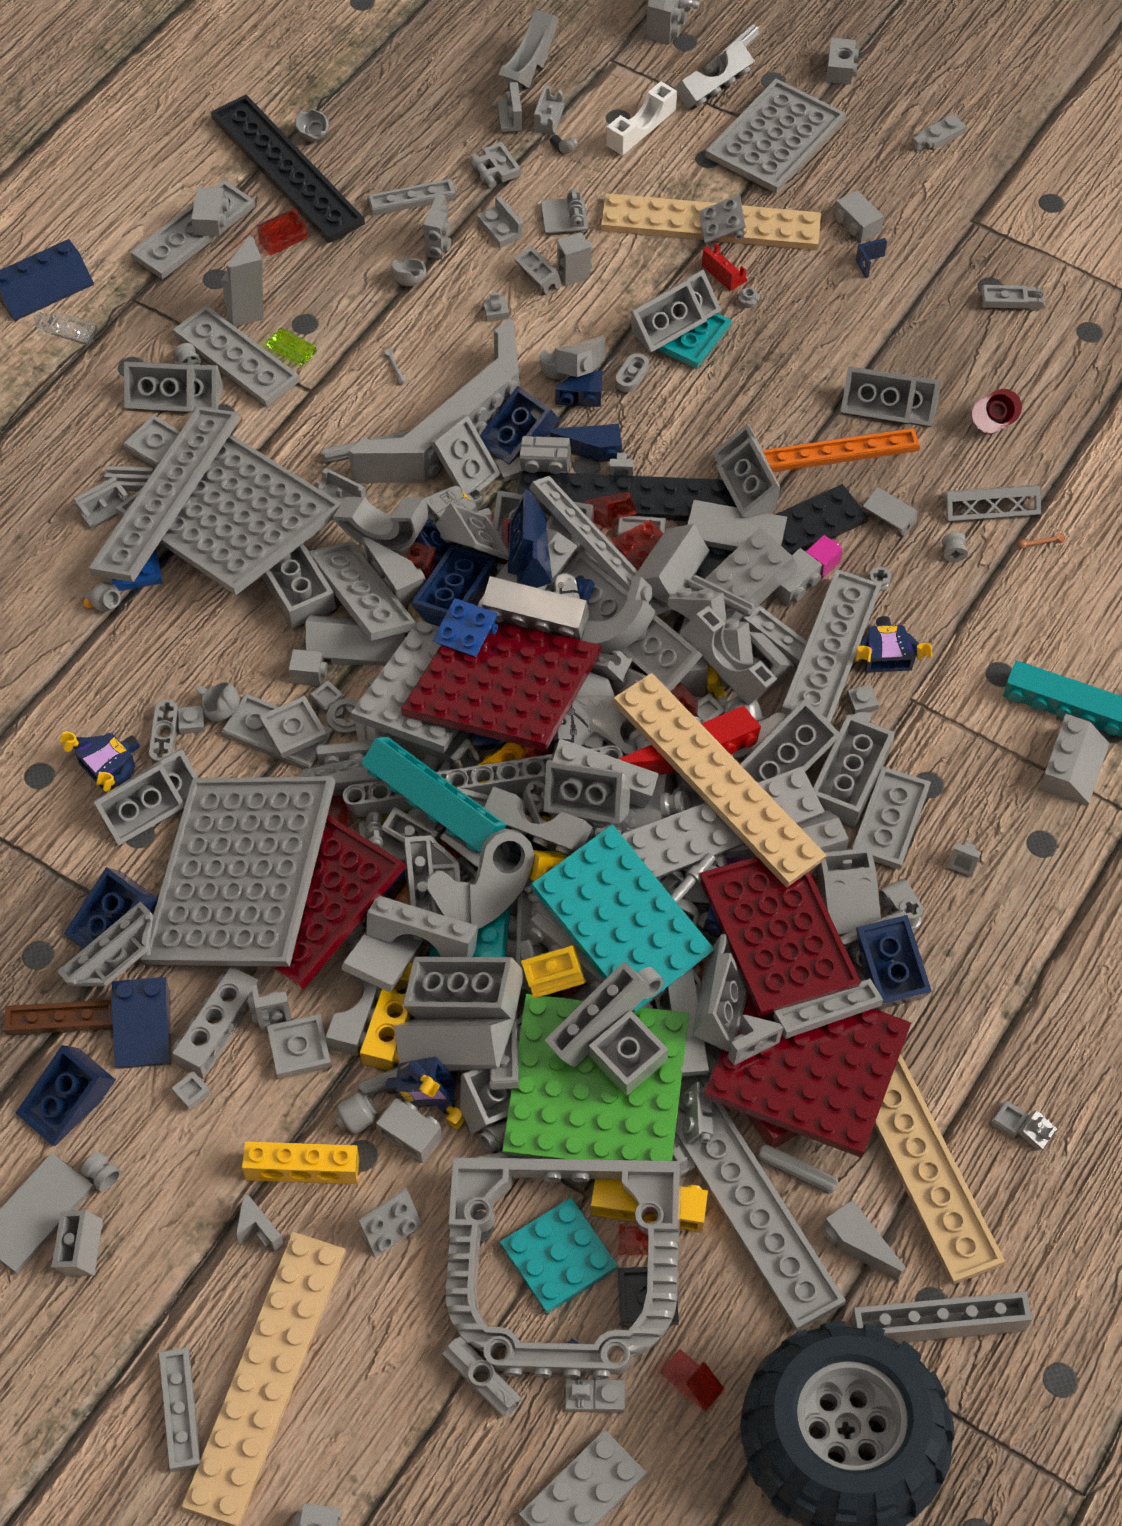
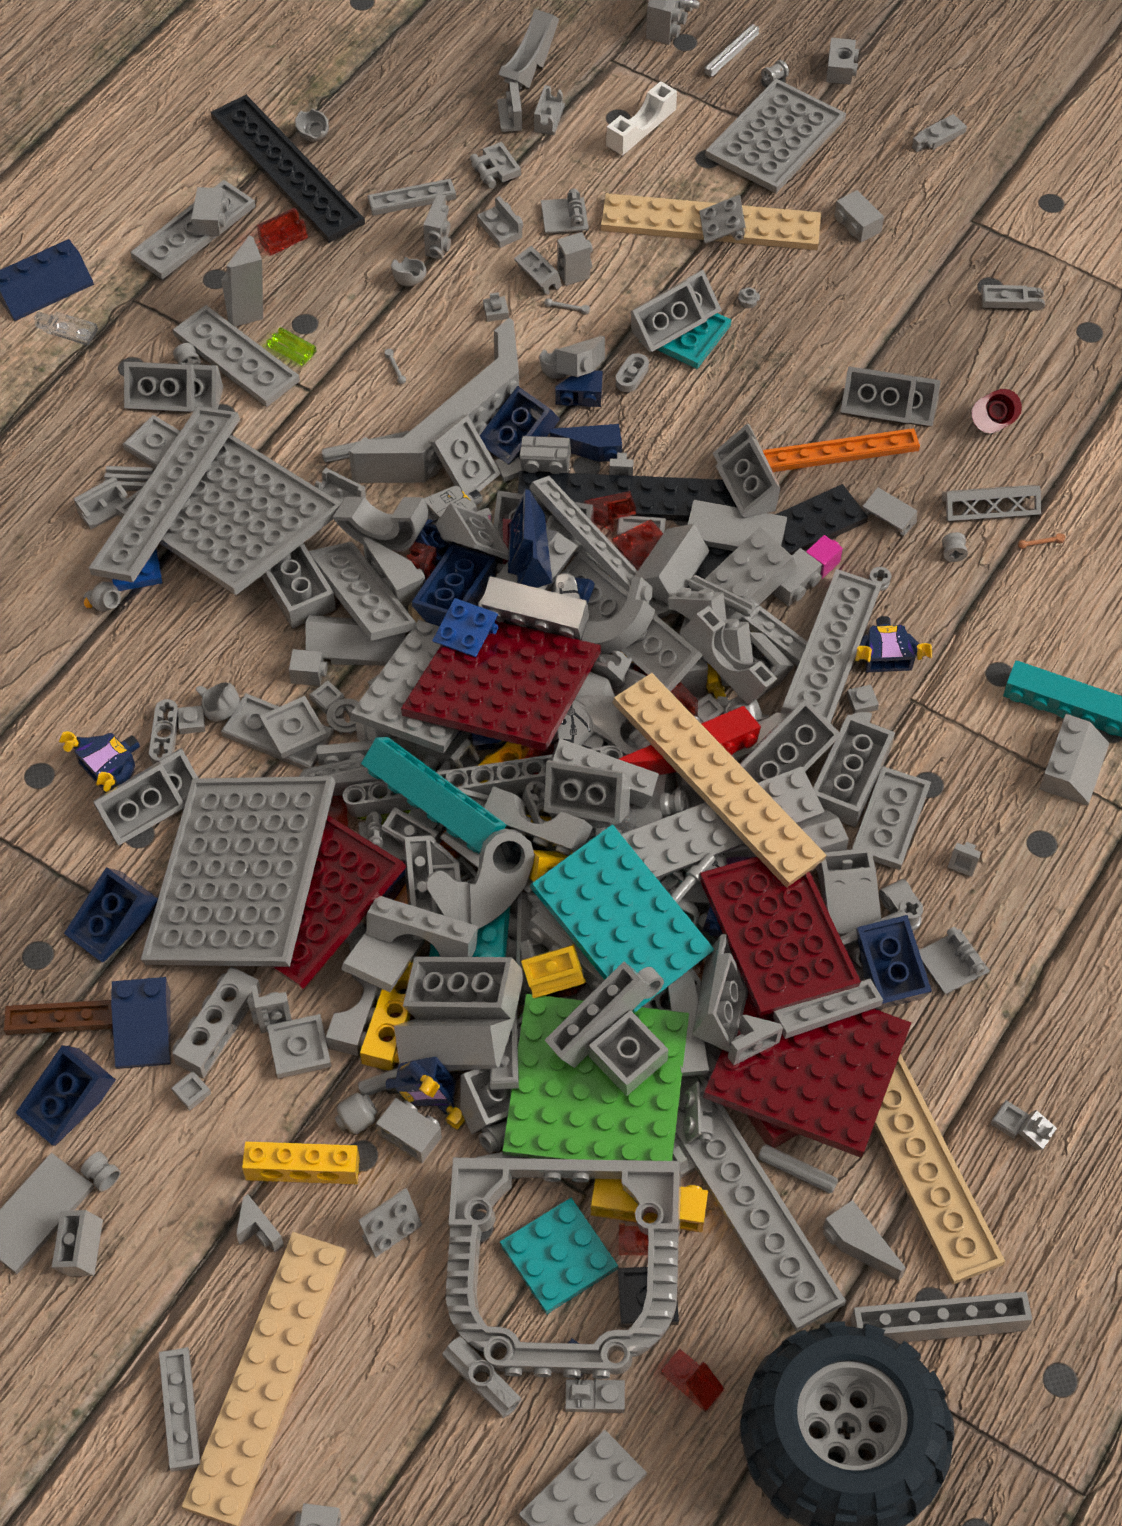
(111, 951): light grey wedge -> none
(564, 146): light grey arm -> none
(585, 309): none -> light grey hinge
(698, 86): arch -> none
(722, 269): red hinge -> none
(775, 72): none -> light grey bush
(869, 251): dark blue bracket -> none
(953, 961): none -> light grey hinge

